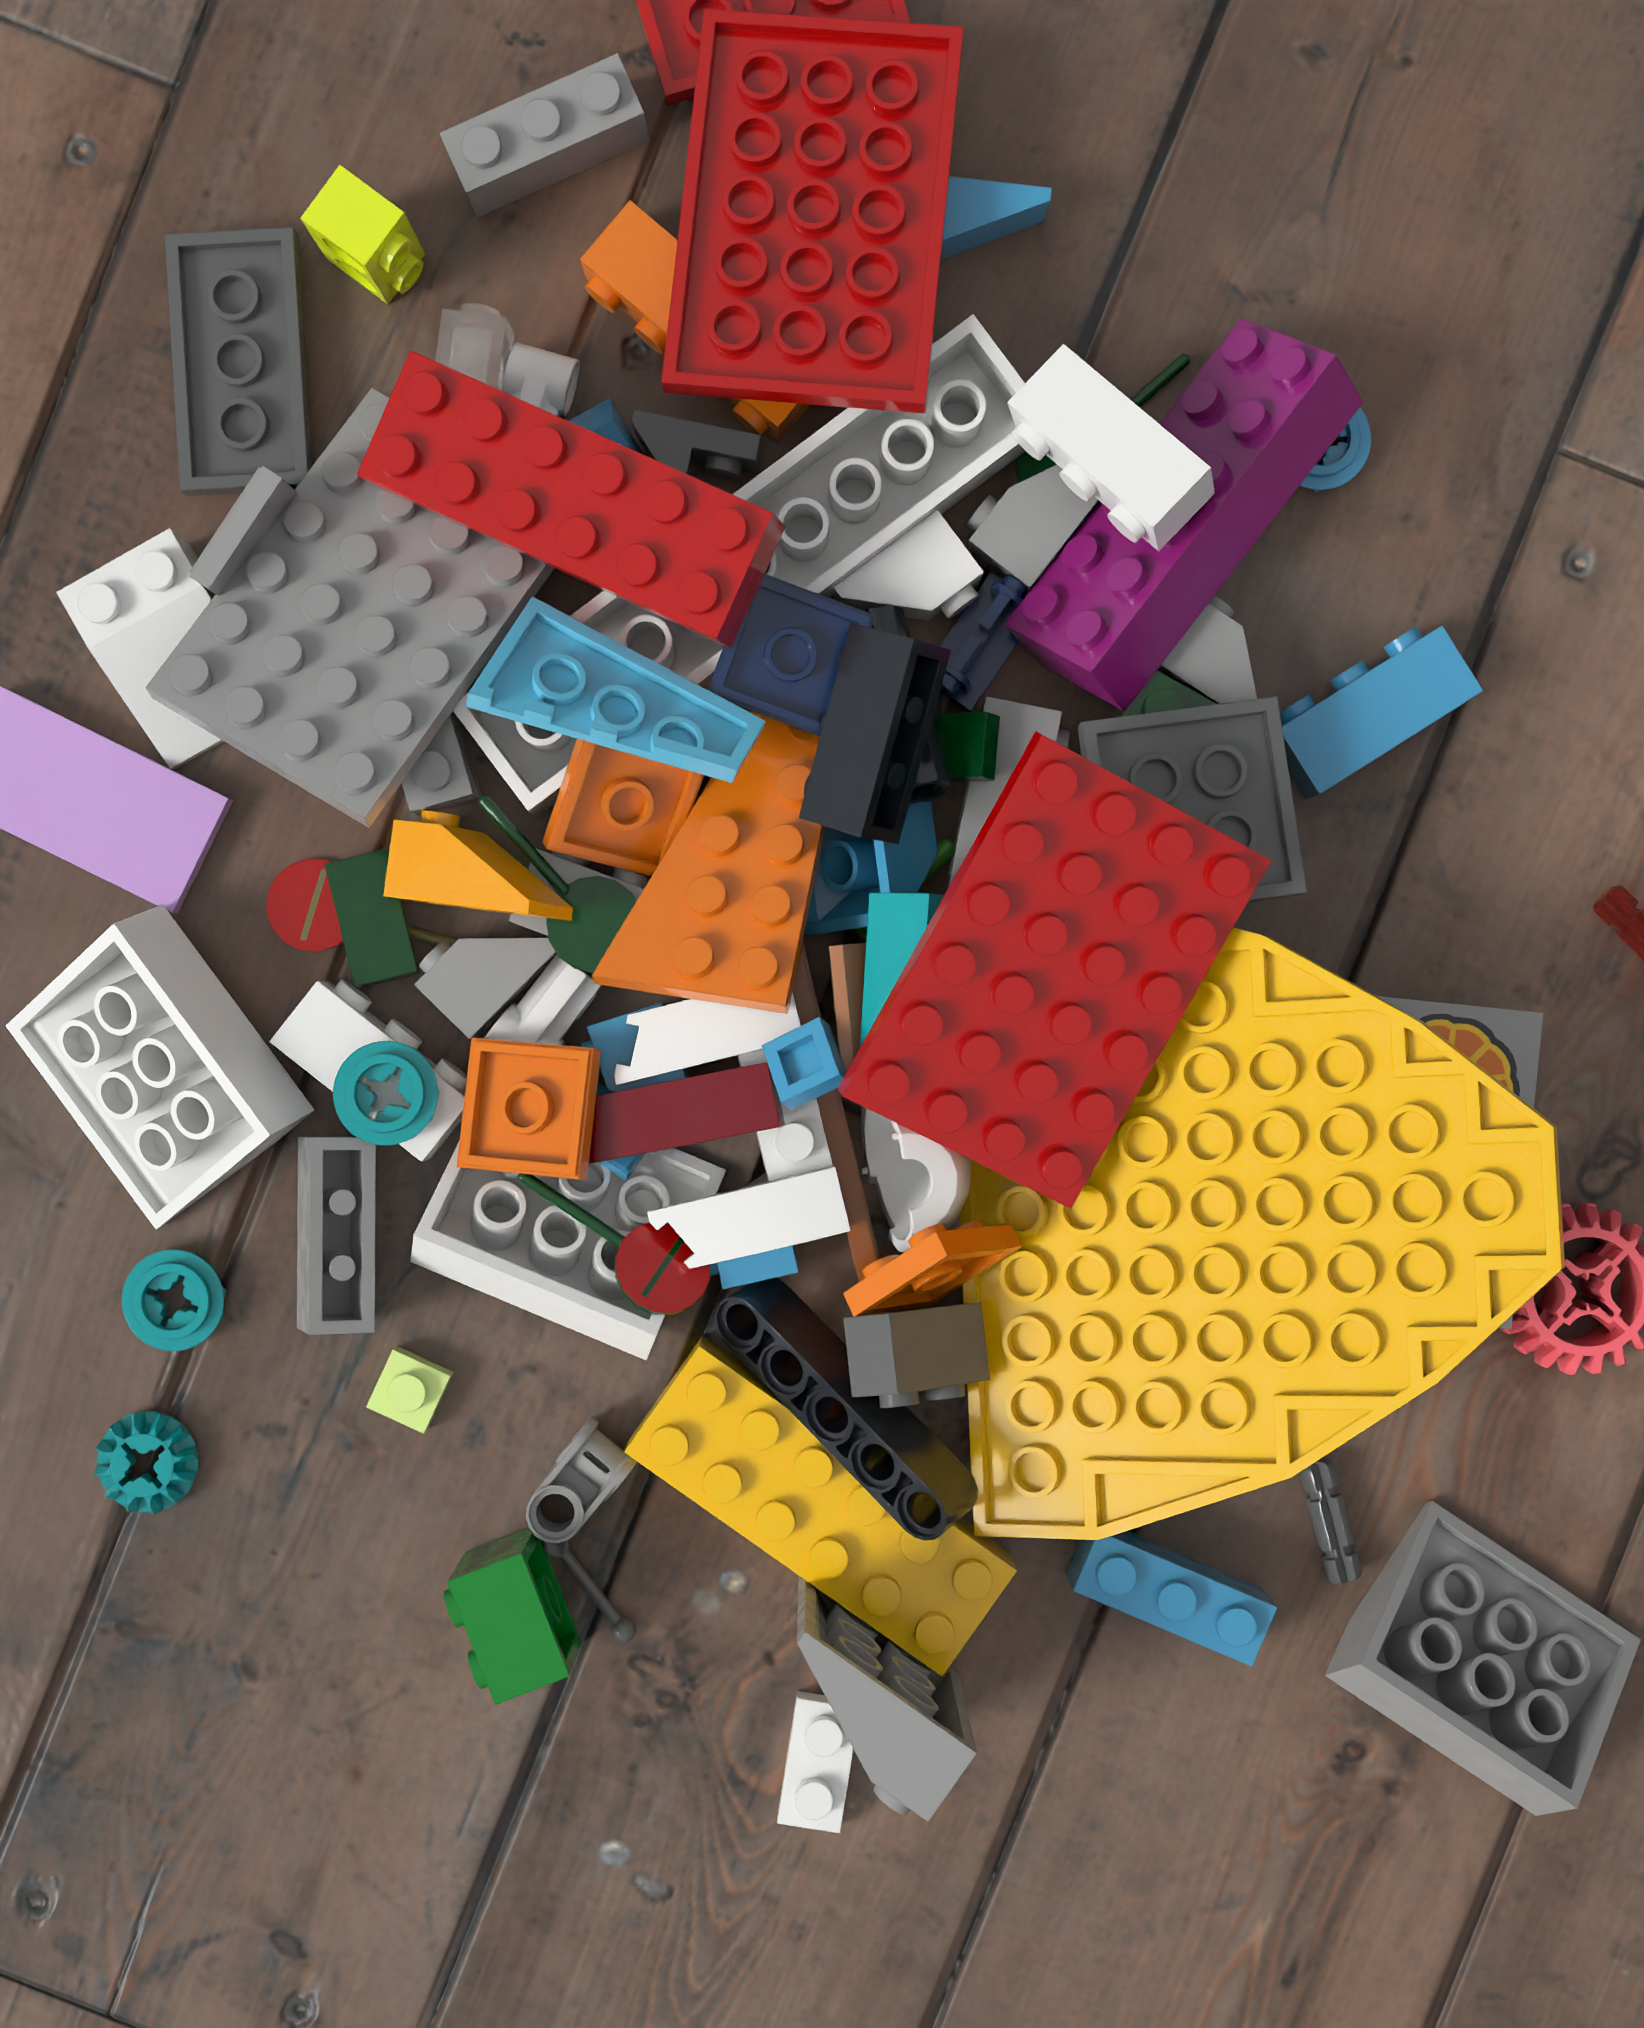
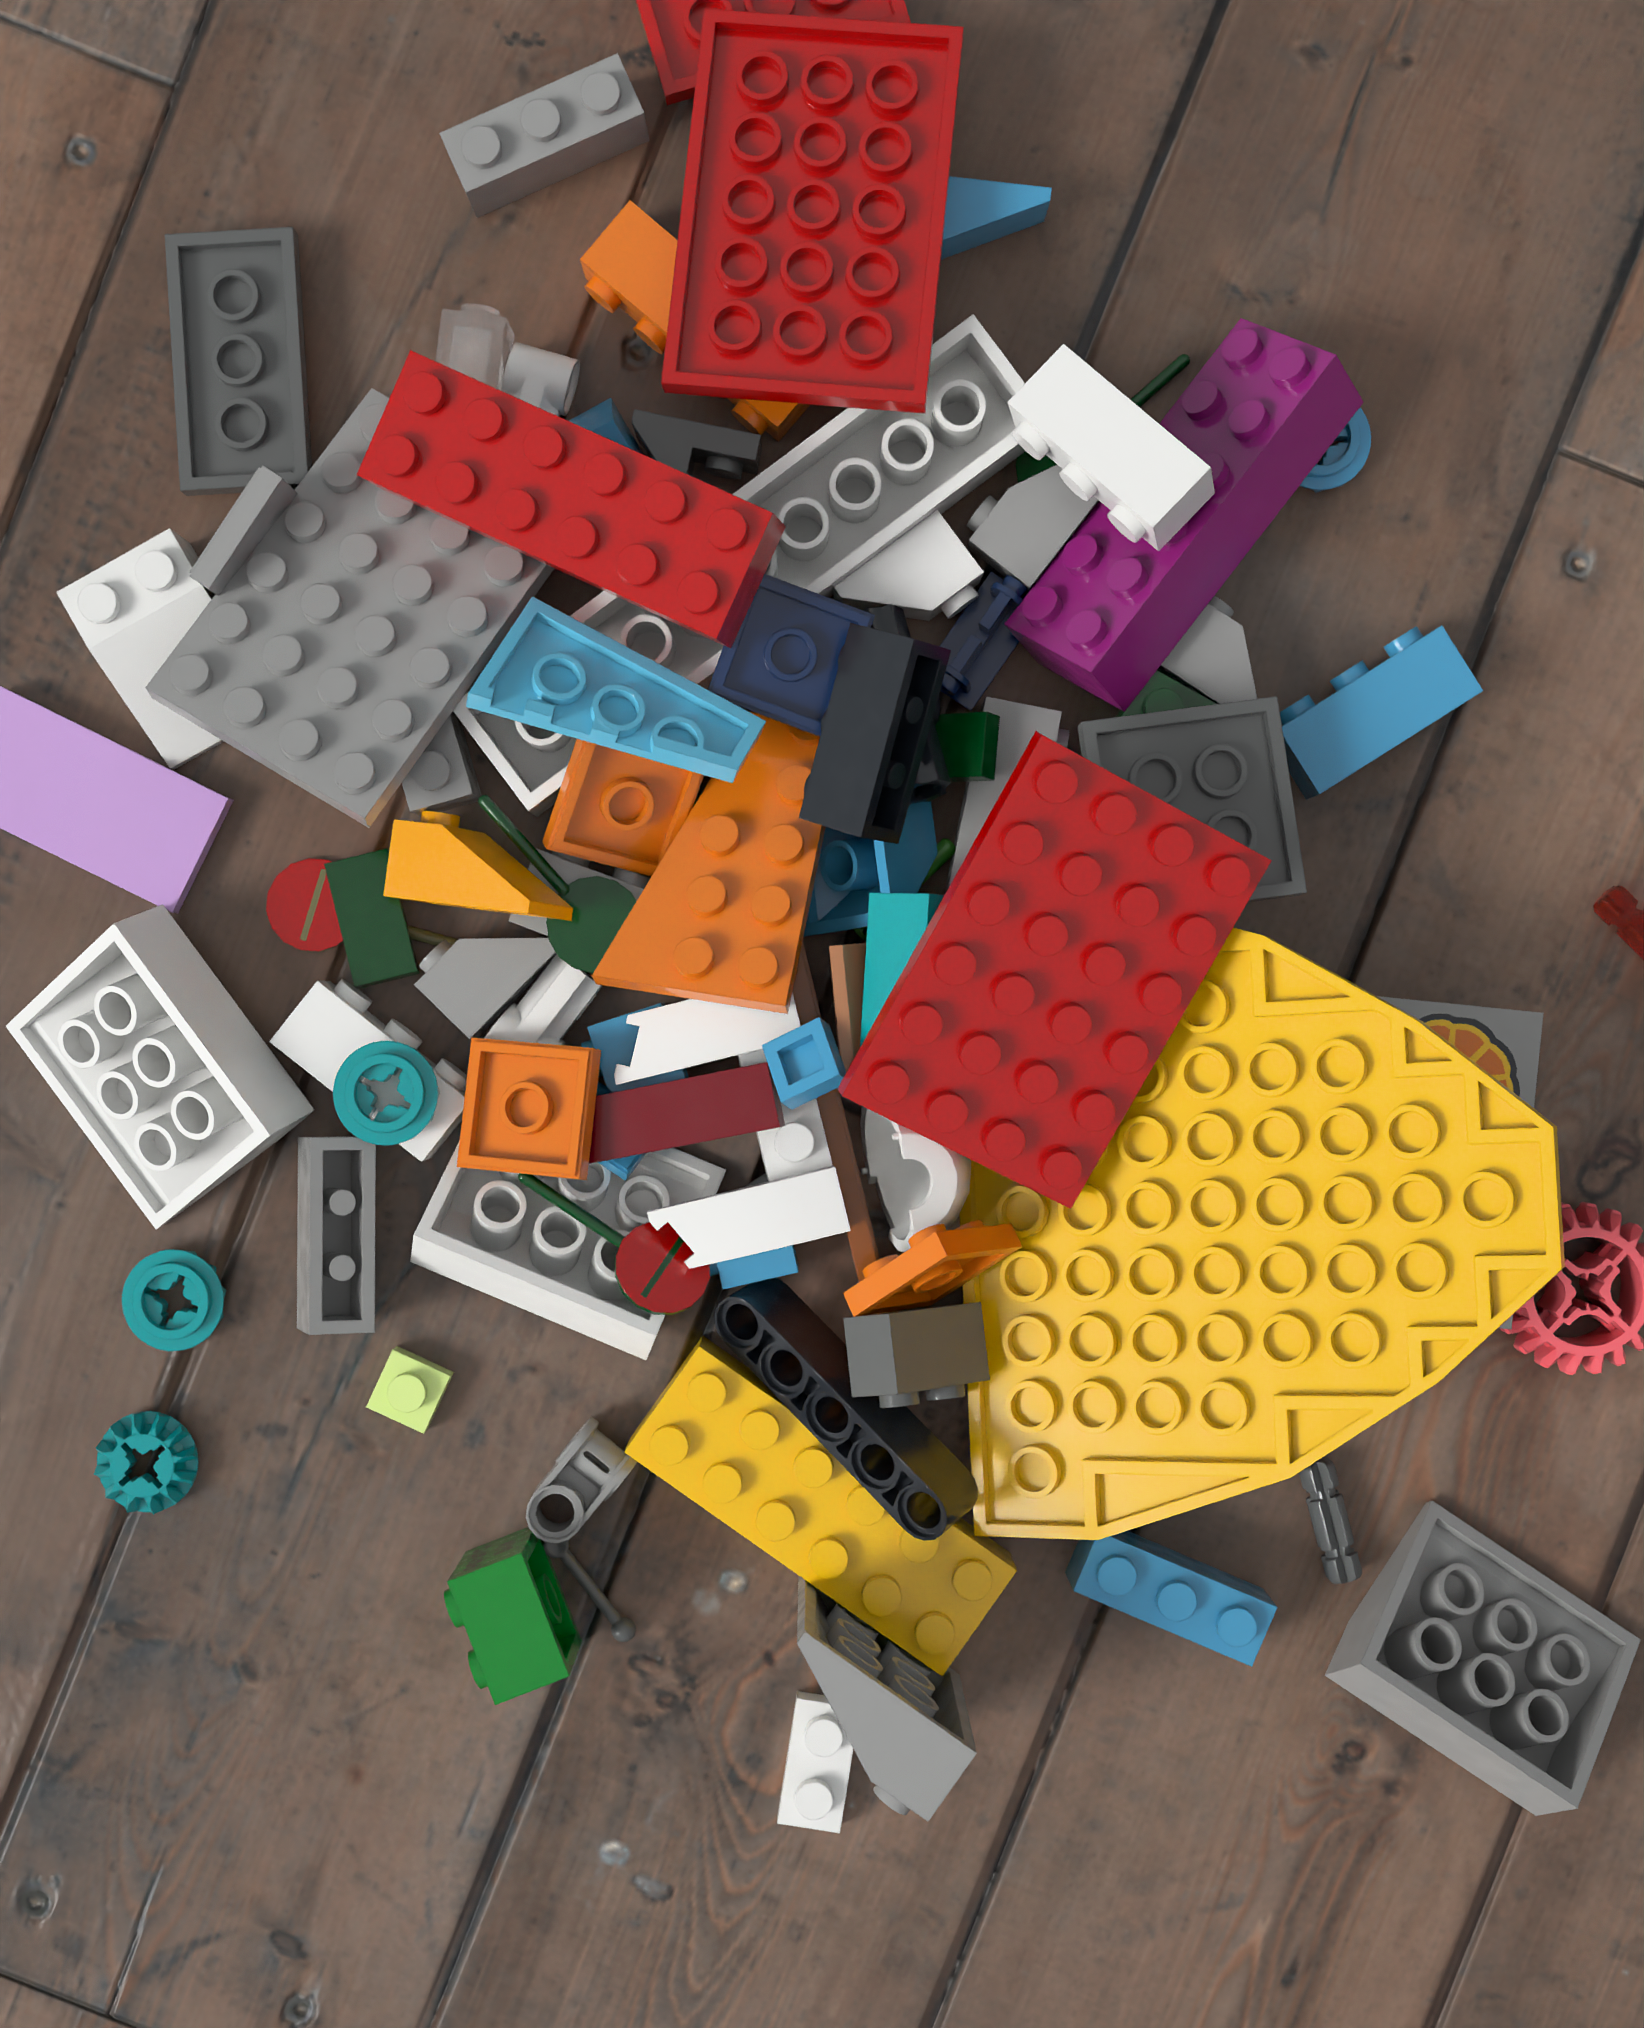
(365, 235): neon yellow brick -> none

